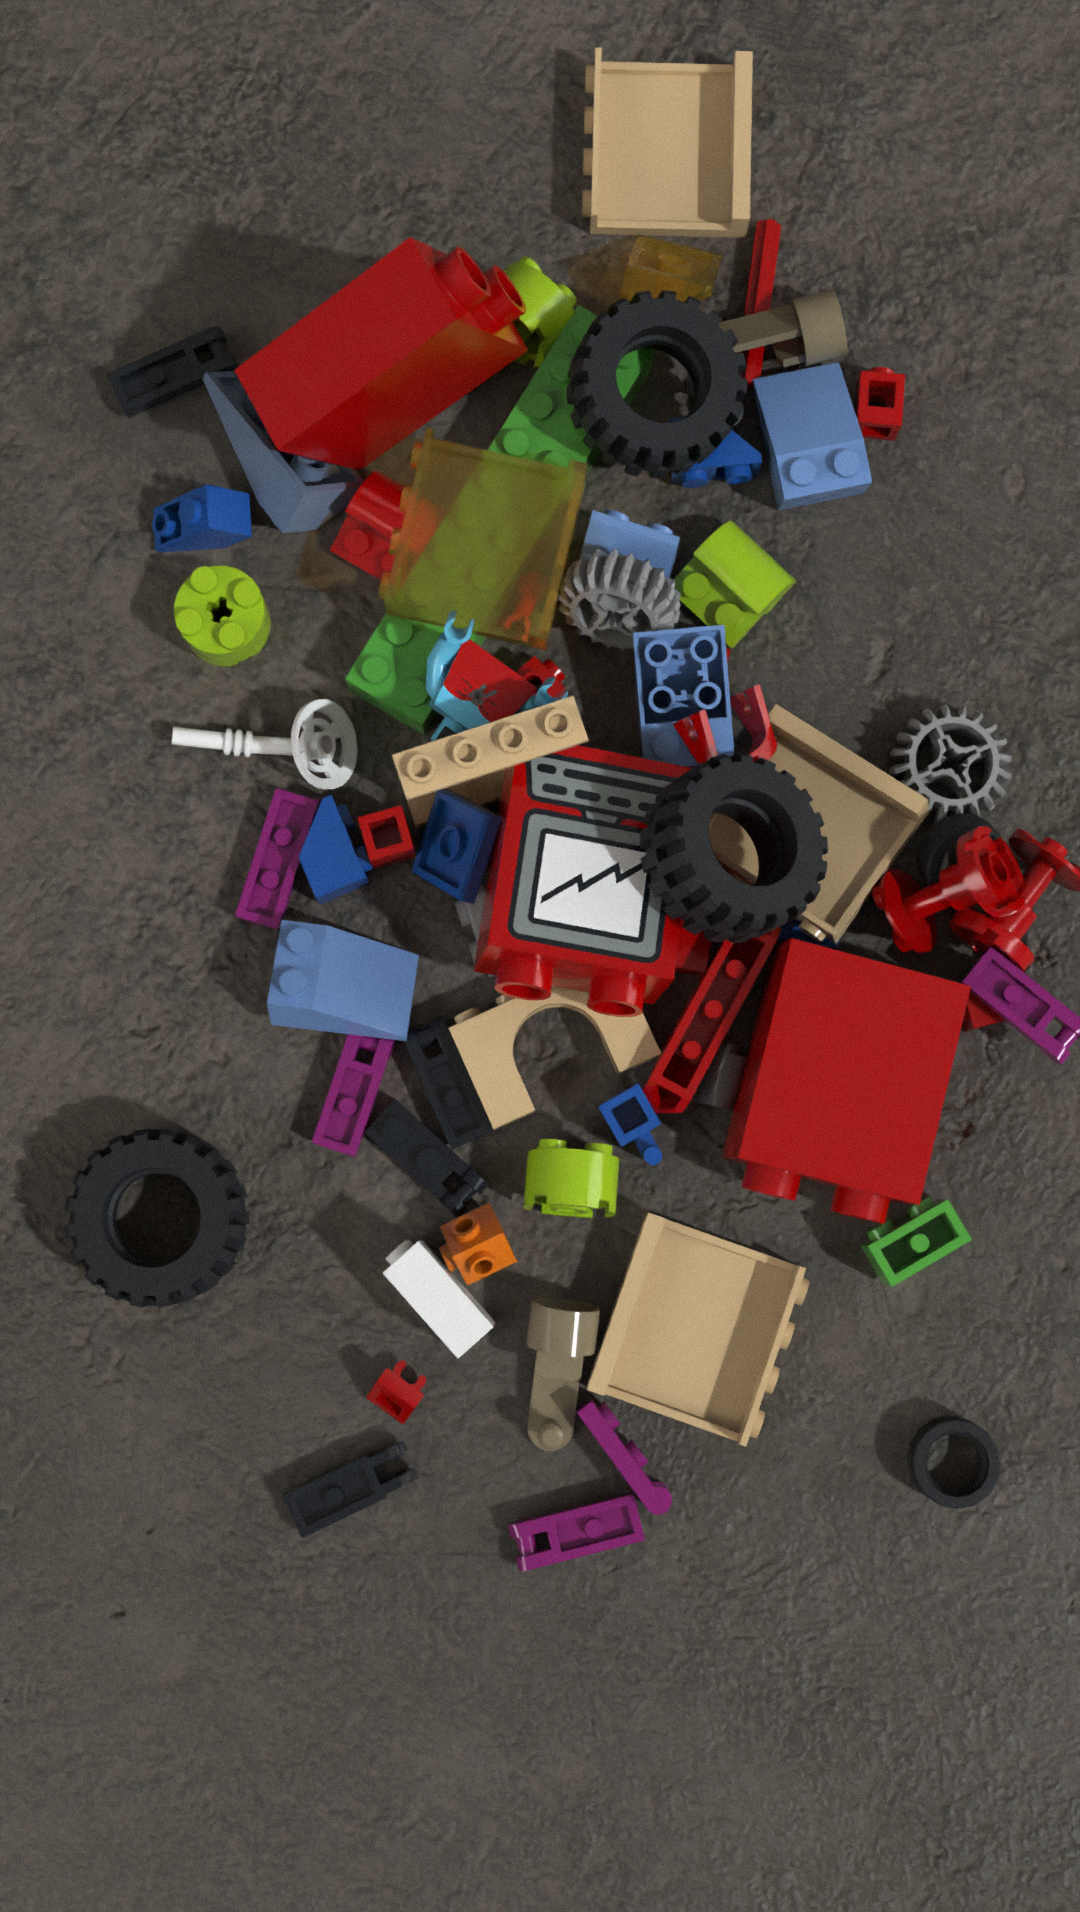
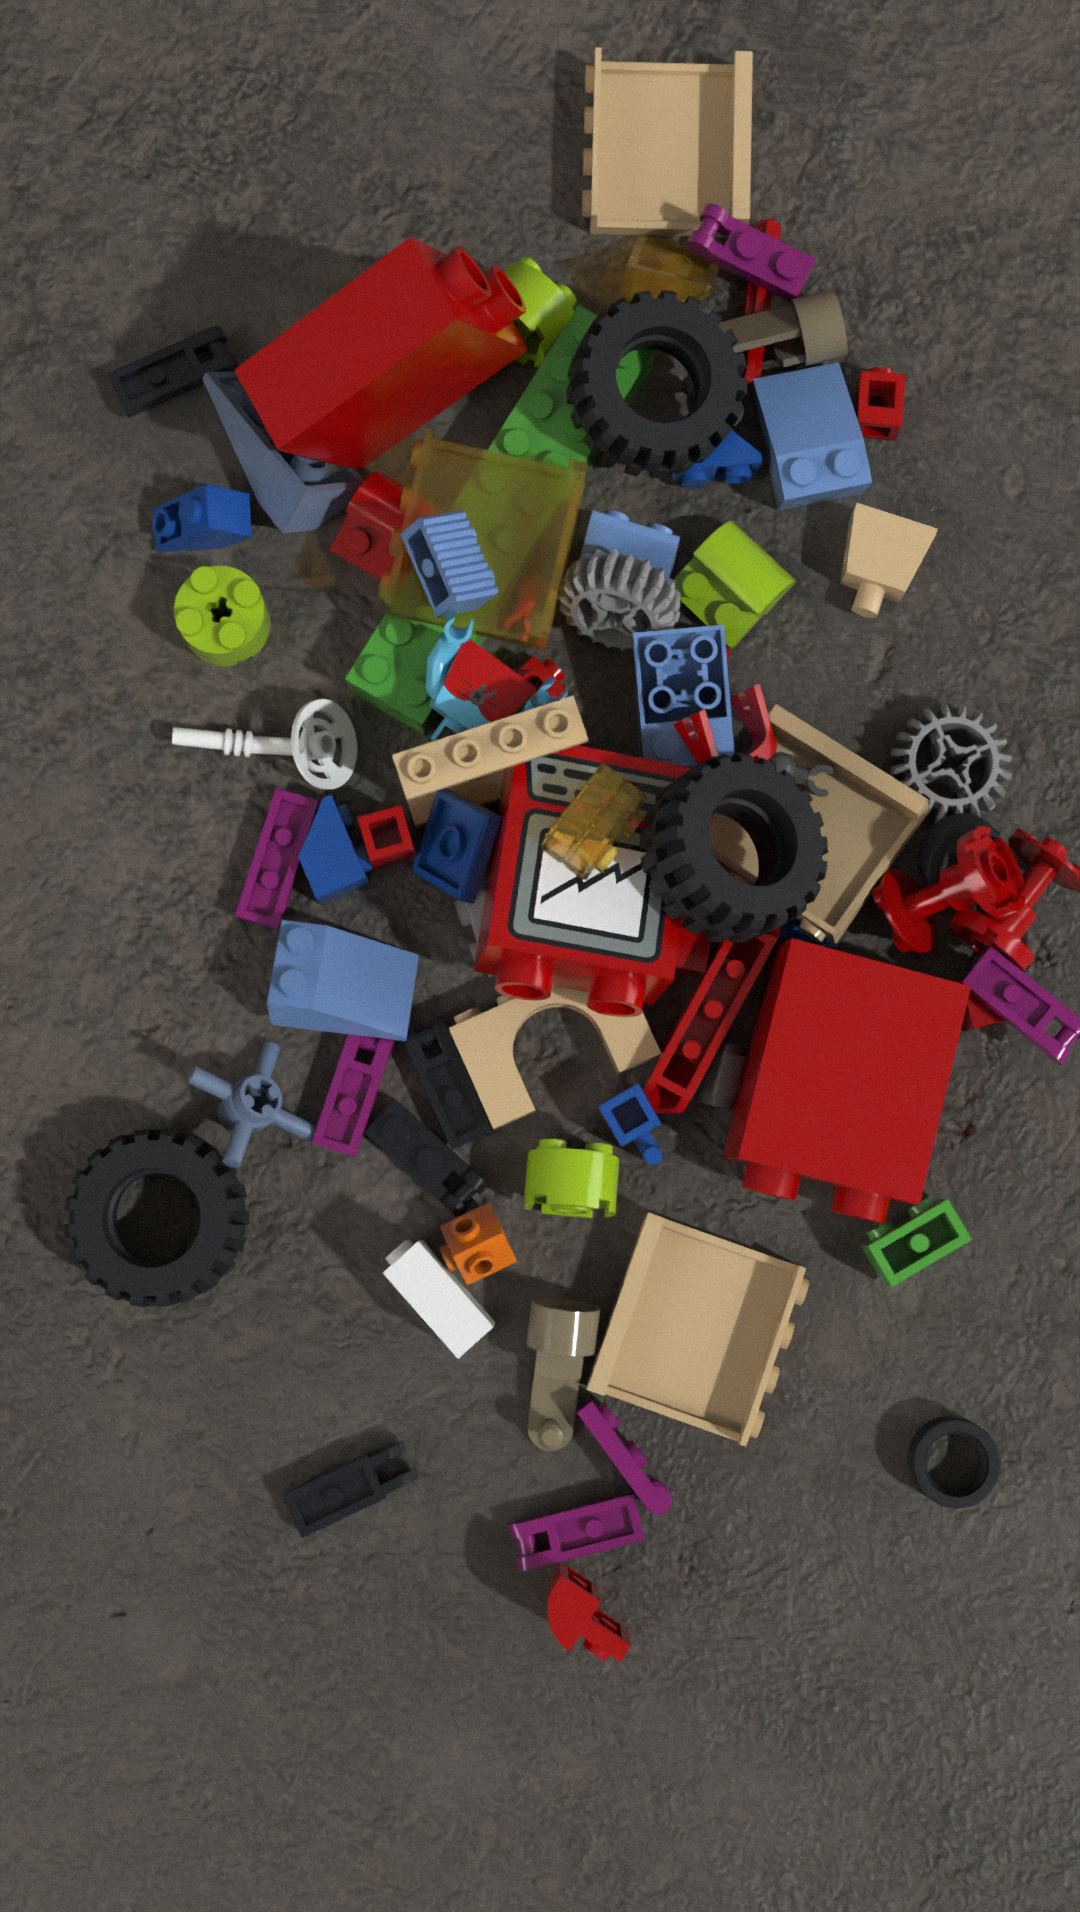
(248, 1092): none -> sand blue bar
(395, 1394): red tile -> none
(449, 563): none -> medium blue brick
(575, 1613): none -> red brick
(594, 822): none -> clear yellow brick
(750, 253): none -> magenta plate
(786, 762): none -> dark grey arm
(882, 556): none -> tan torso

